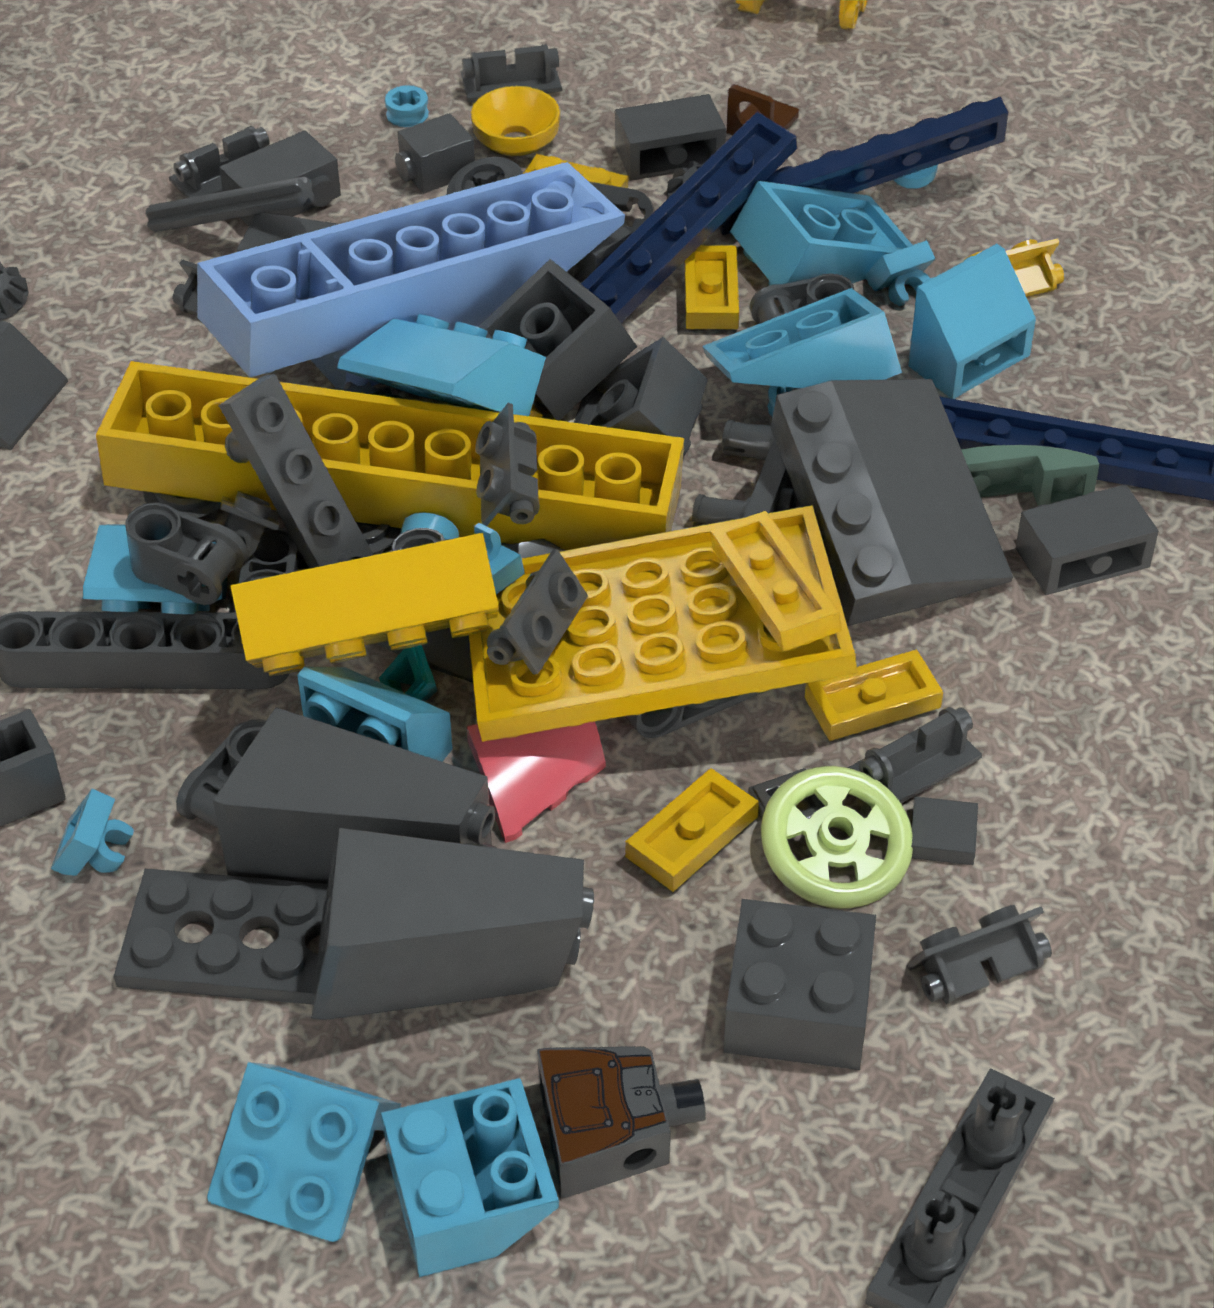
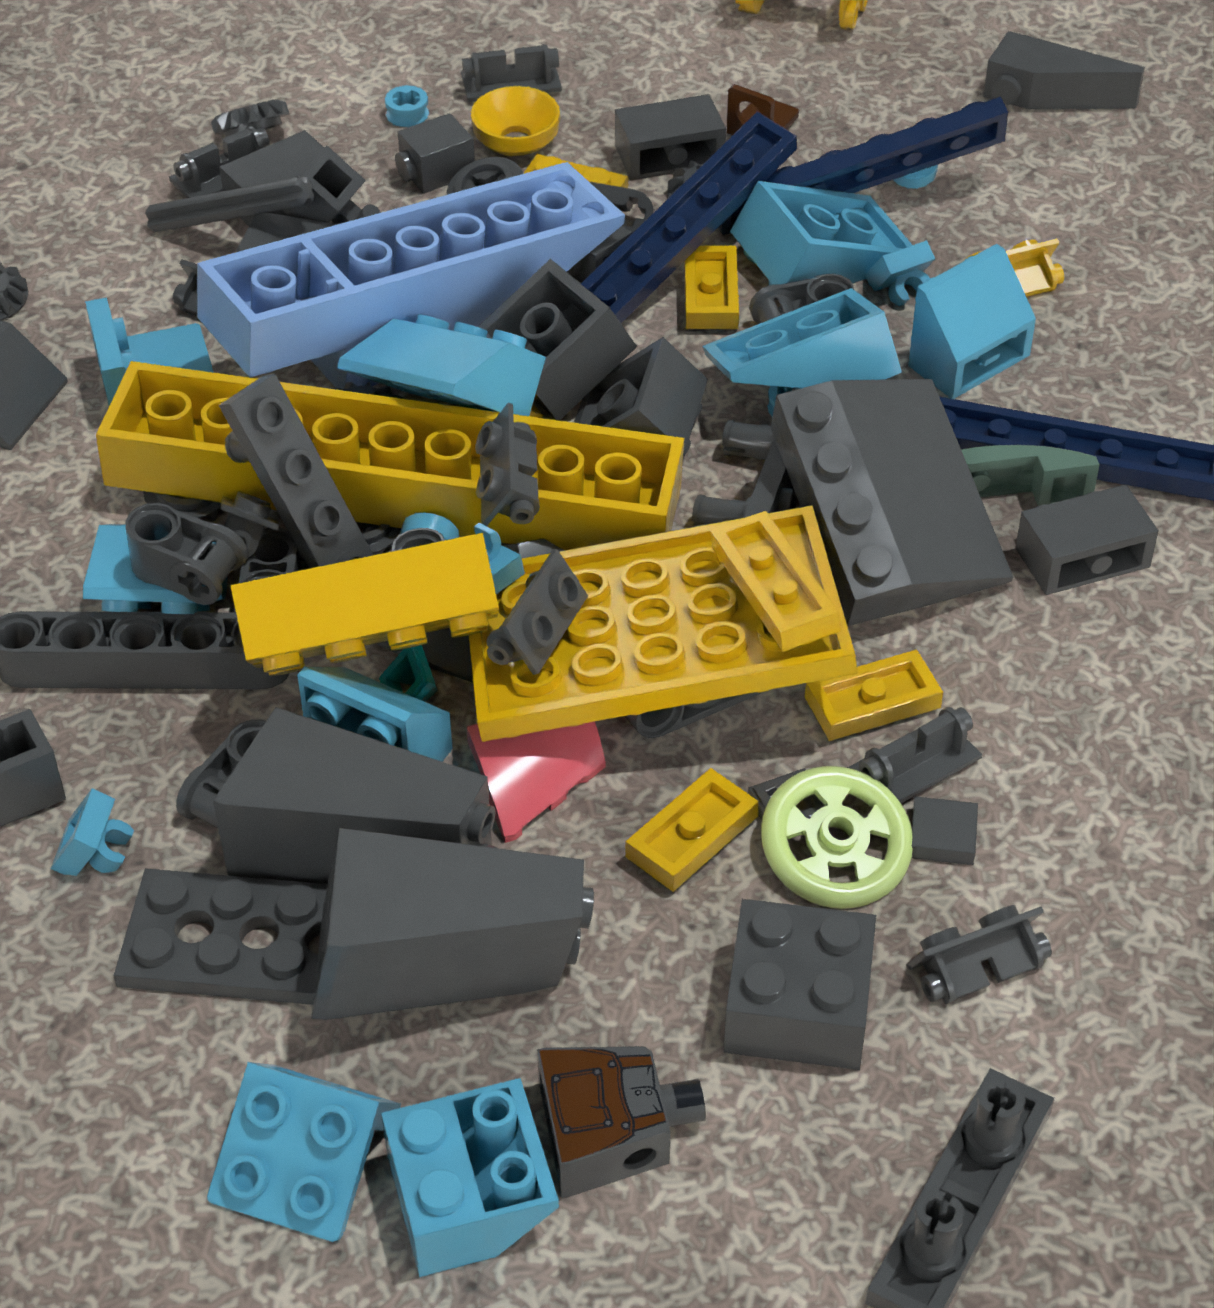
(170, 347): none -> medium azure bracket
(262, 114): none -> dark grey gear
(333, 187): none -> dark grey brick
(1055, 76): none -> dark grey slope

